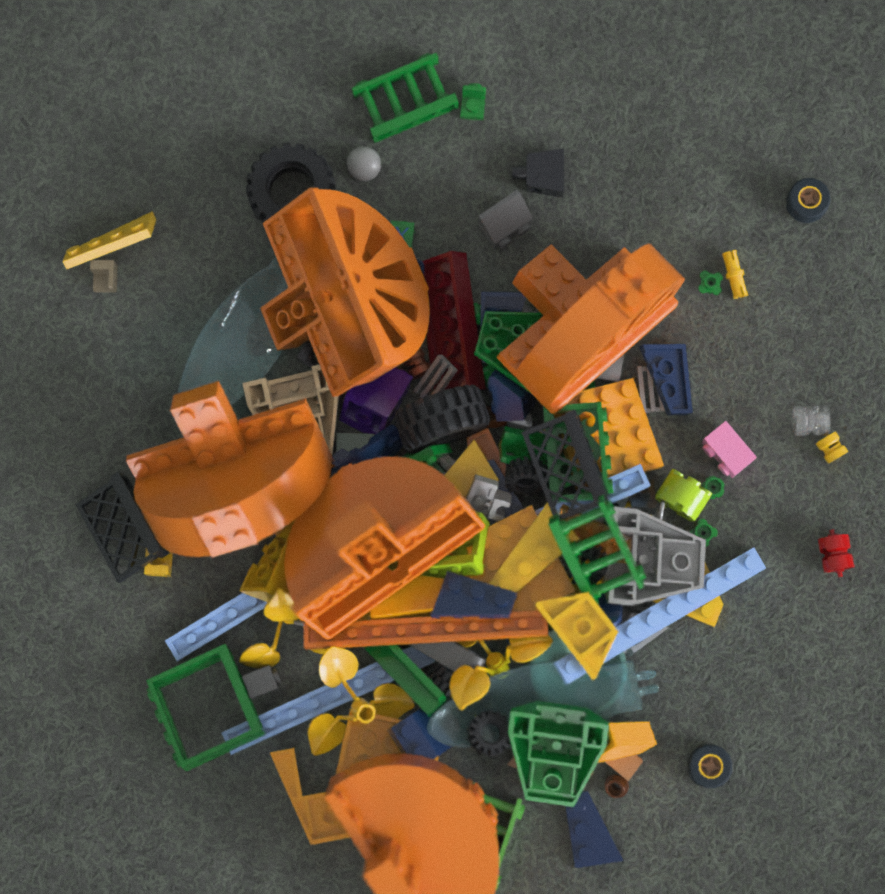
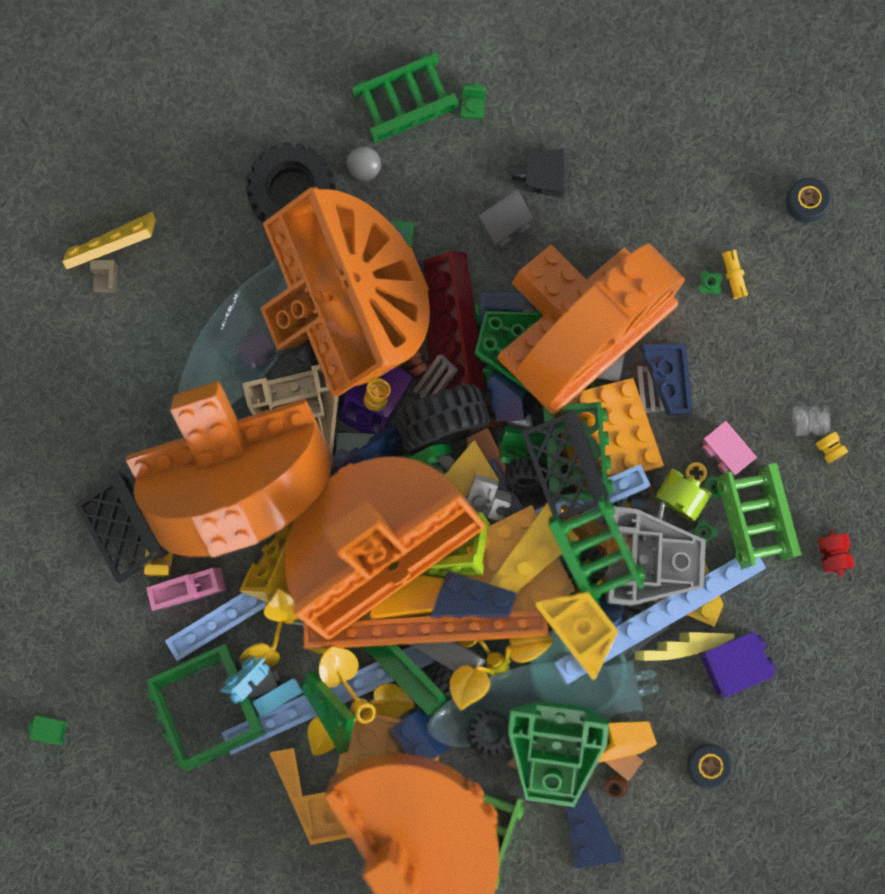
(47, 729): none -> green brick
(186, 588): none -> bright pink slope
(252, 670): none -> medium azure hinge
(256, 349): none -> clear purple brick
(278, 696): none -> medium azure slope
(330, 710): none -> green wing
(377, 395): none -> yellow wheel
(689, 645): none -> light yellow slope
(701, 468): none -> yellow bush
(738, 665): none -> dark purple slope
(778, 509): none -> bright green fence

